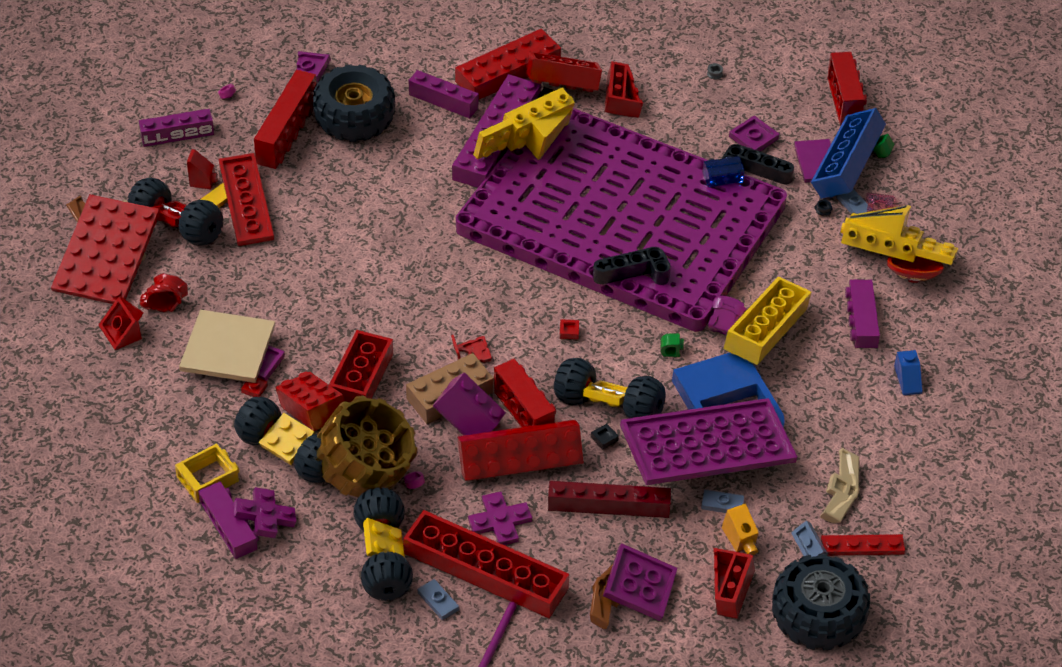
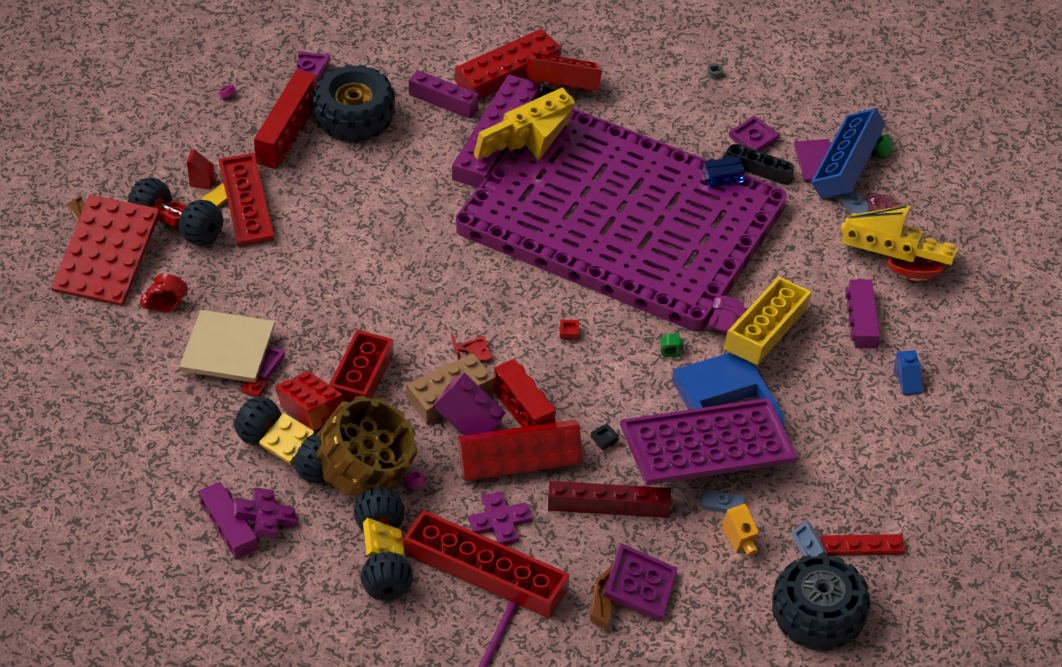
(121, 324): red slope -> none
(176, 127): magenta brick -> none
(202, 459): yellow window -> none
(438, 599): sand blue plate -> none
(577, 383): black plate -> none
(621, 92): red wedge -> none
(633, 264): black beam -> none
(732, 580): red wedge -> none
(823, 207): black plate -> none
(842, 487): tan plate -> none
(845, 85): red brick -> none

